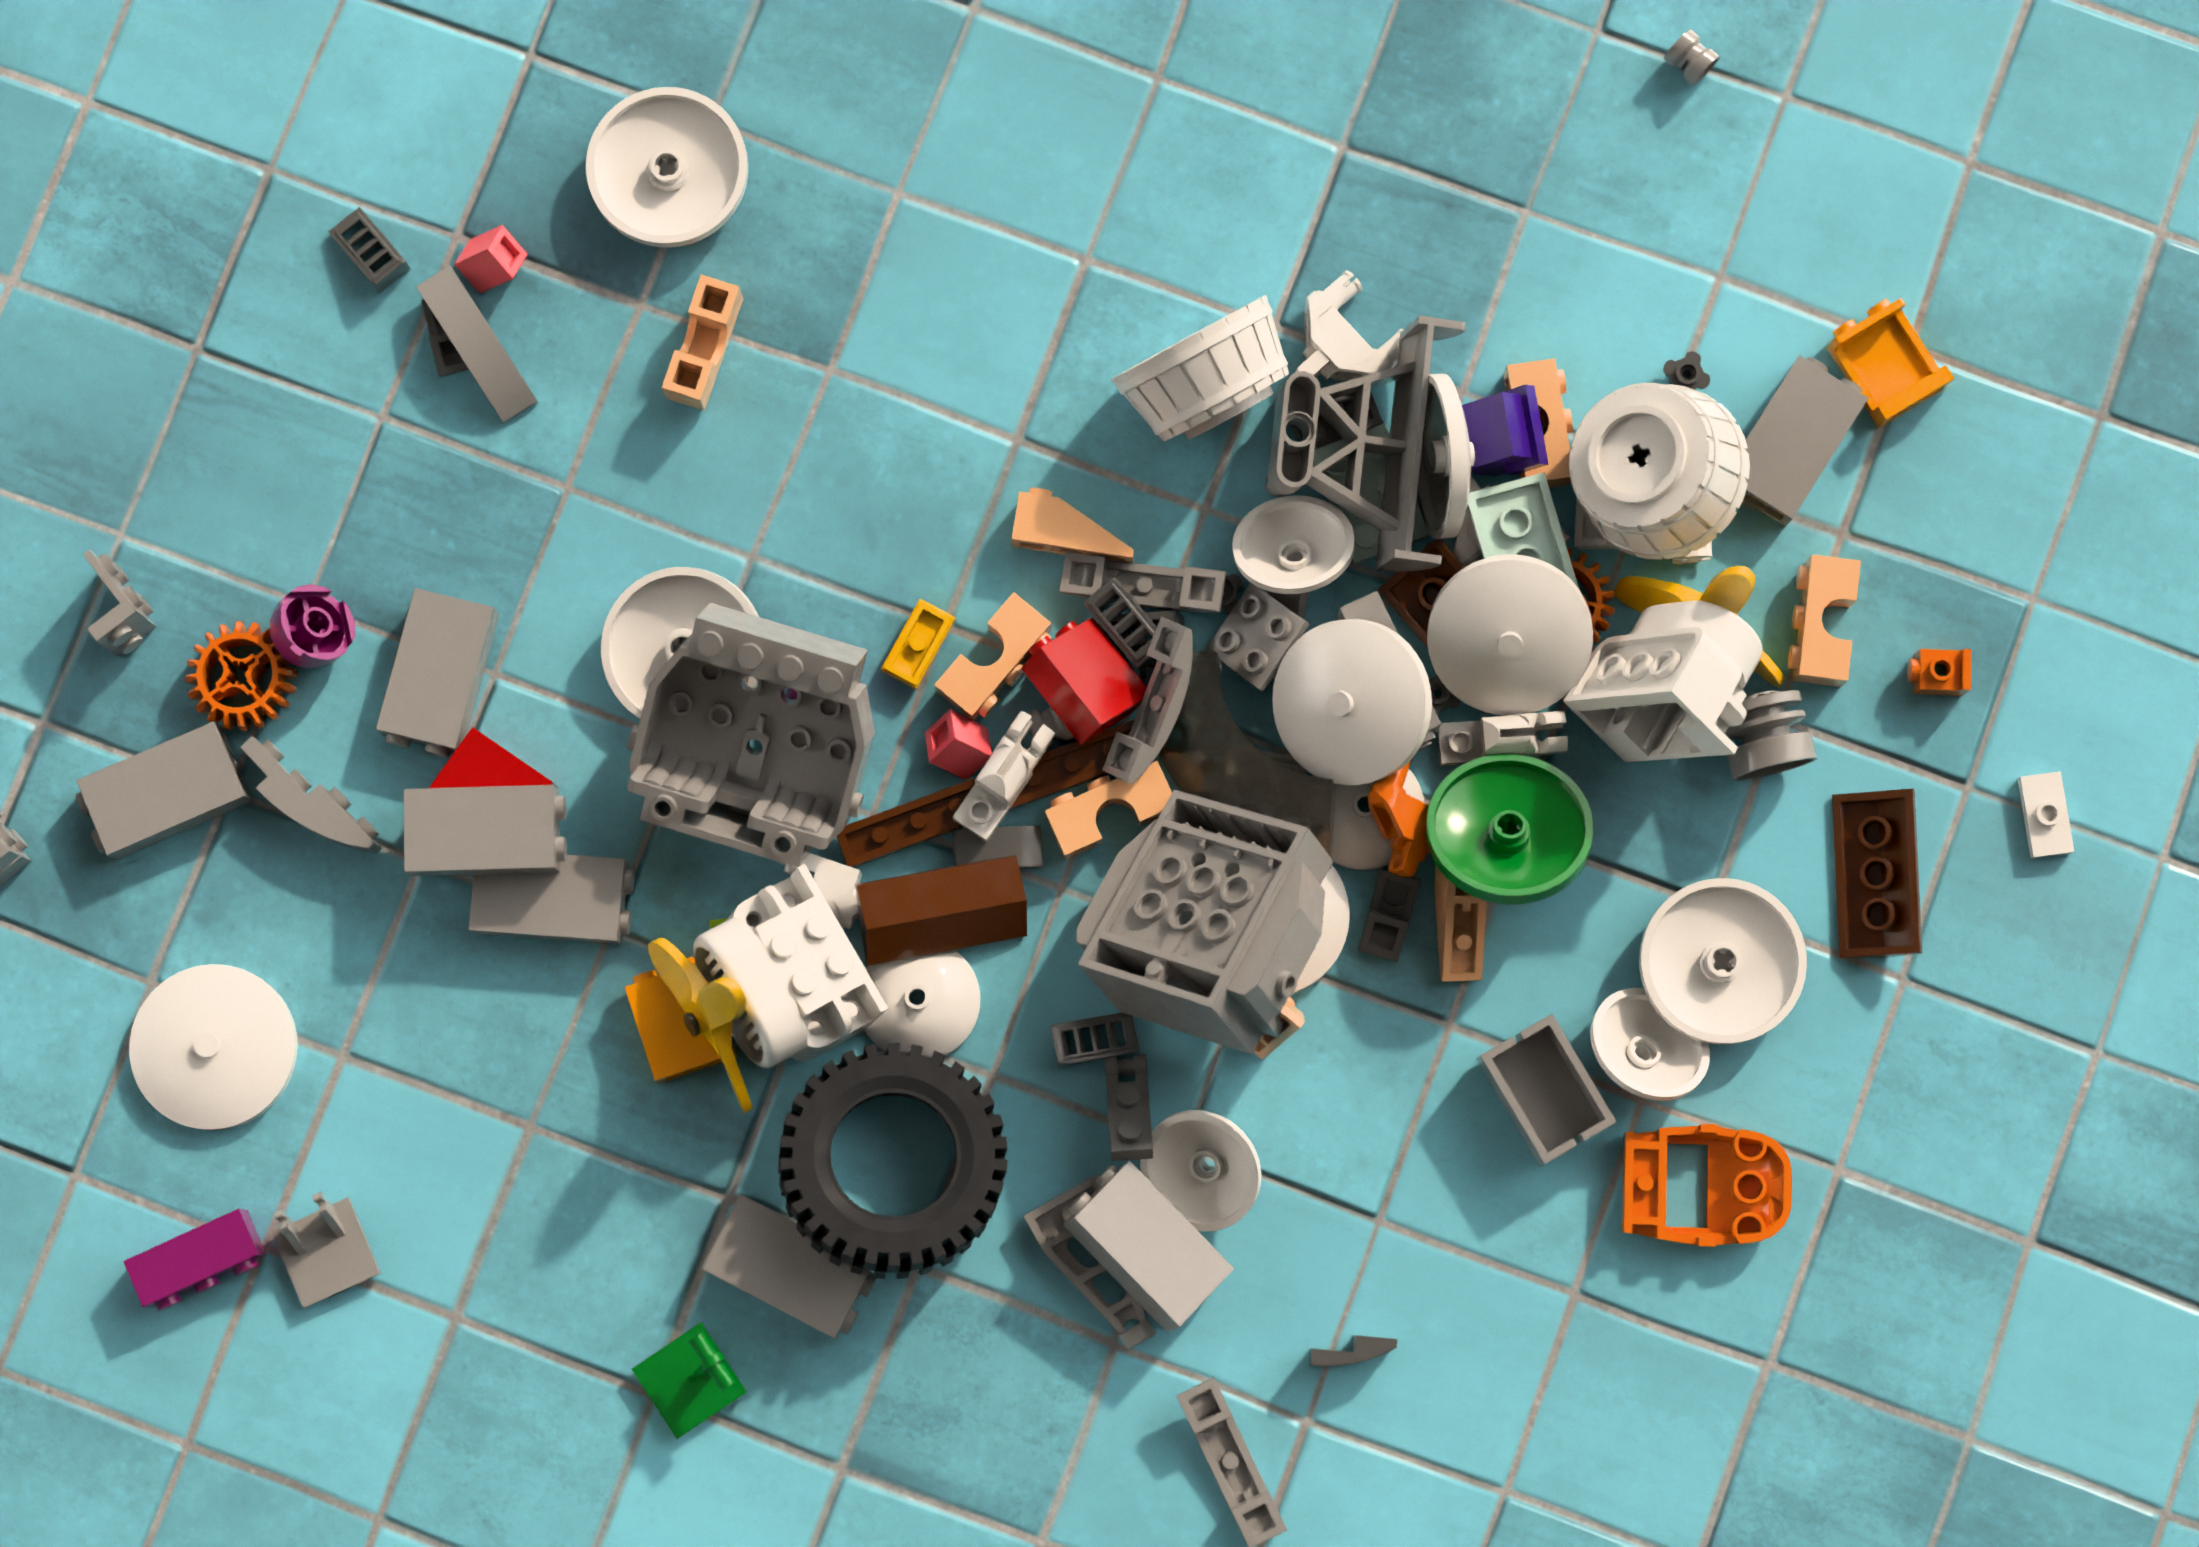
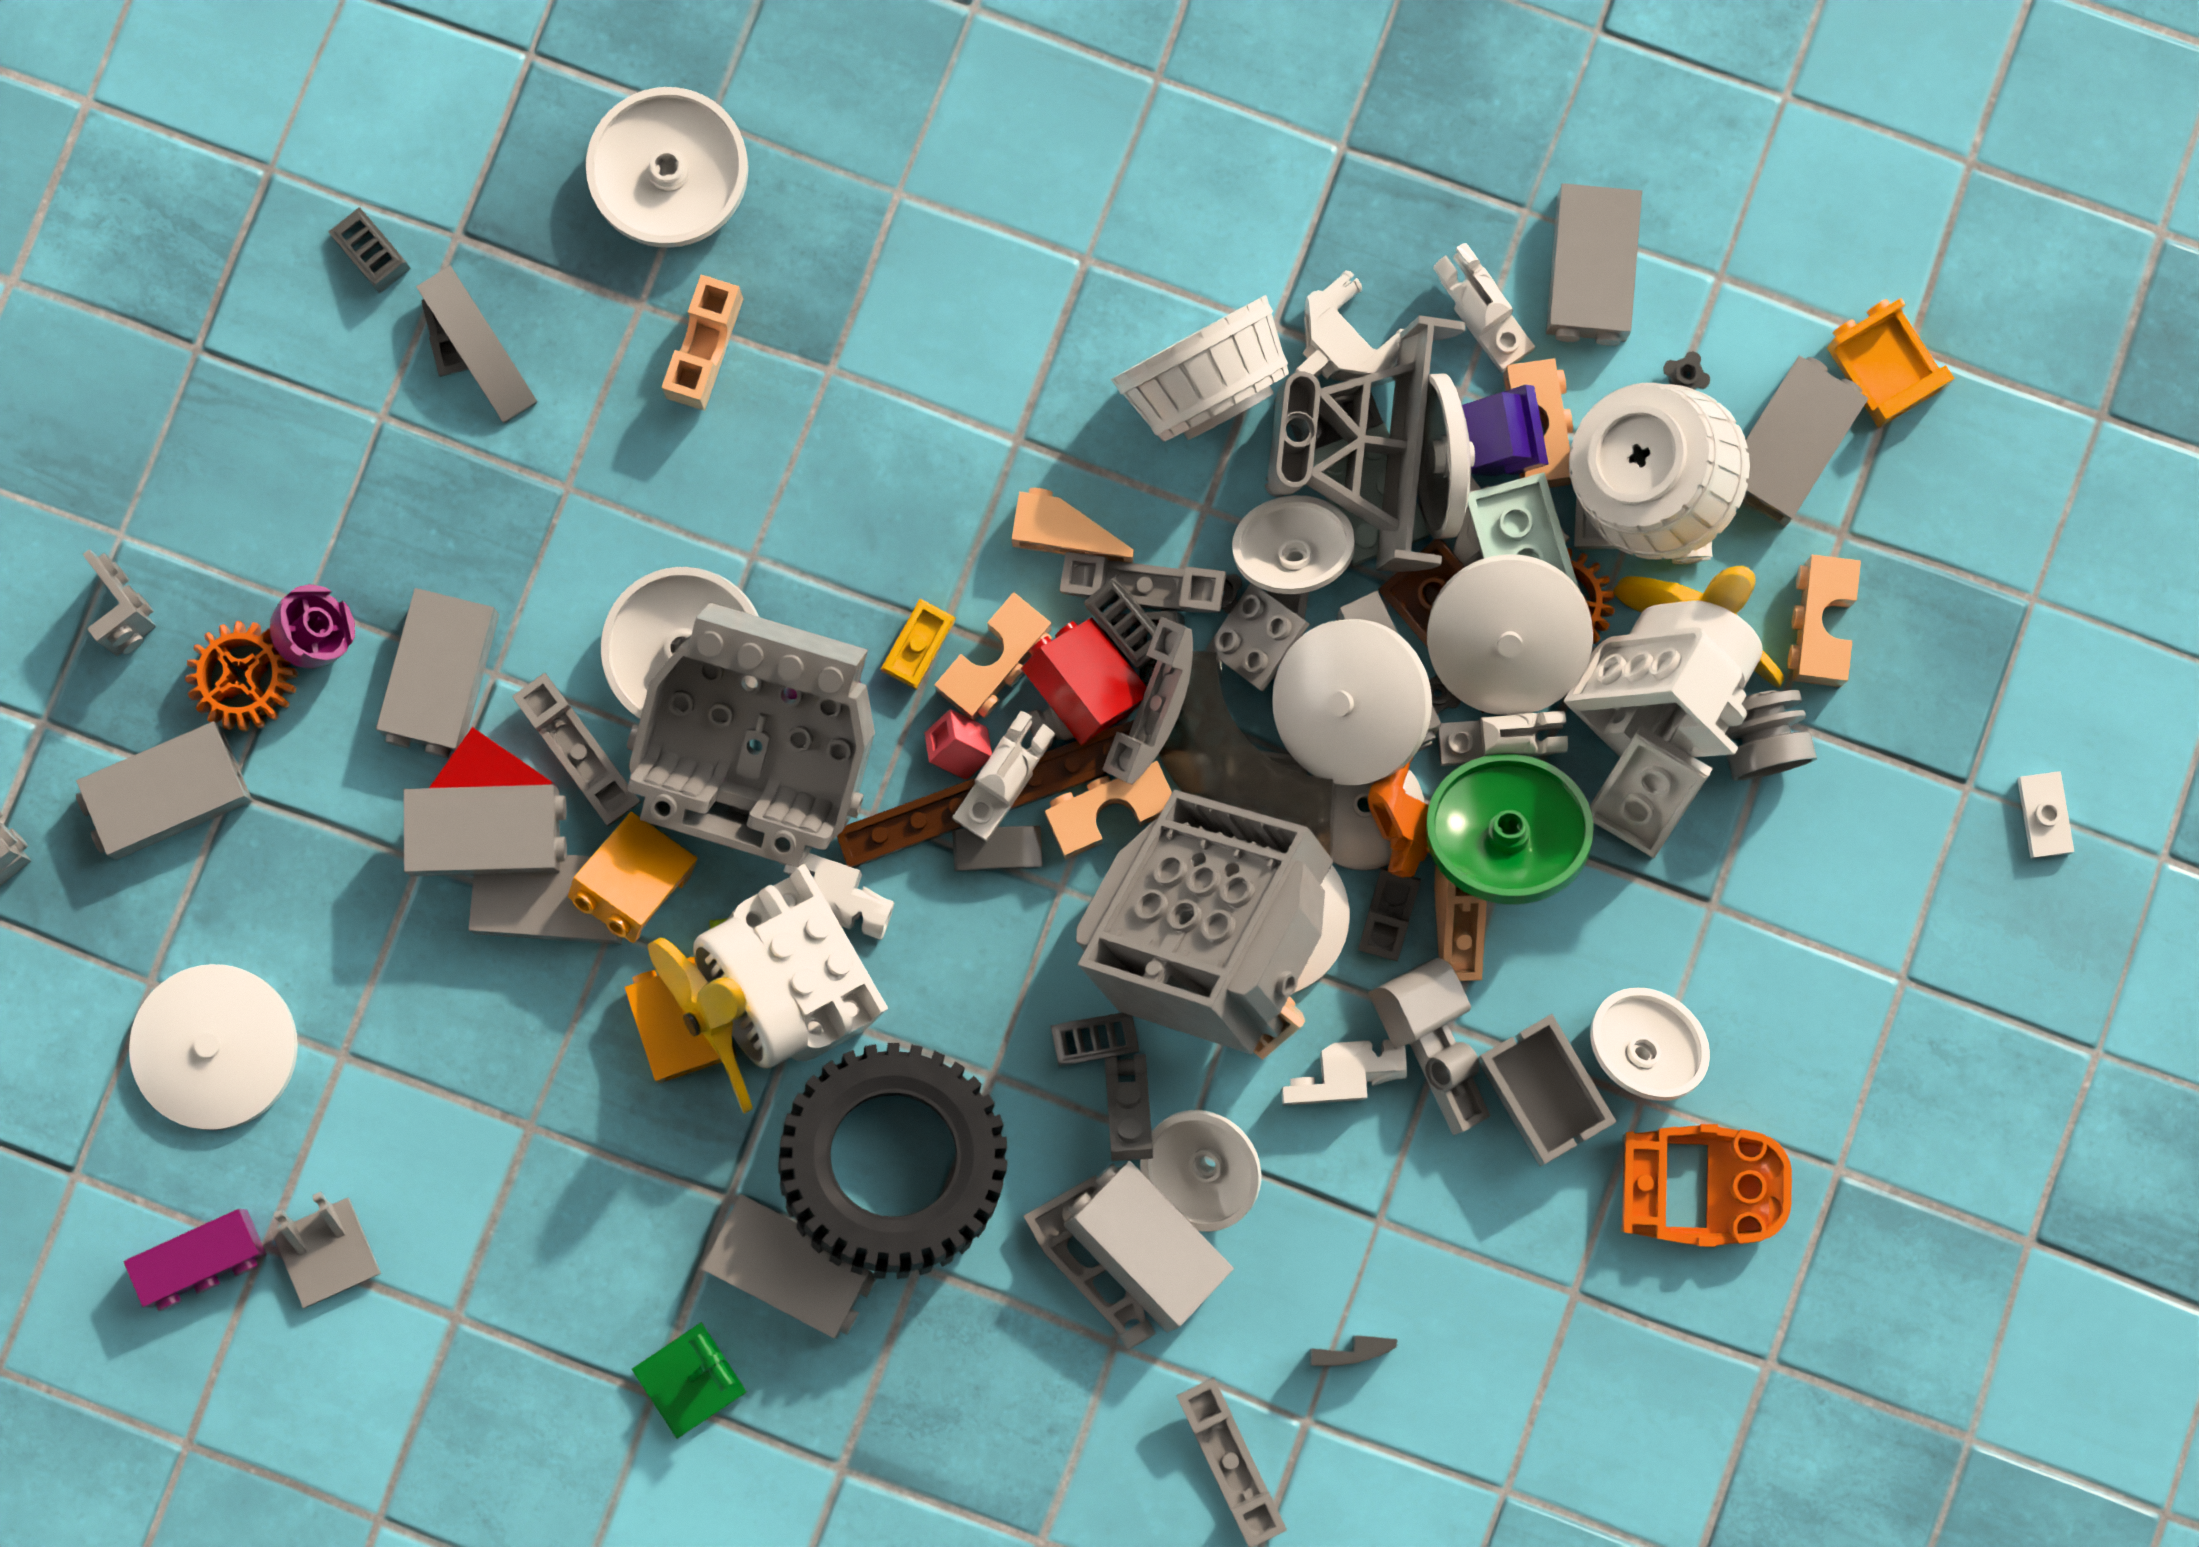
(319, 810): light grey slope -> none
(491, 259): coral panel -> none
(576, 749): none -> light grey slope
(631, 877): none -> light orange panel
(942, 910): reddish brown slope -> none
(944, 1016): white dish -> none
(1345, 1073): none -> white plate
(1417, 1013): none -> light grey plate
(1484, 308): none -> white plate
(1594, 263): none -> light grey brick
(1648, 792): none -> white tile
(1691, 57): light grey wheel -> none
(1722, 961): white dish -> none
(1877, 874): reddish brown slope -> none
(1927, 682): orange brick -> none

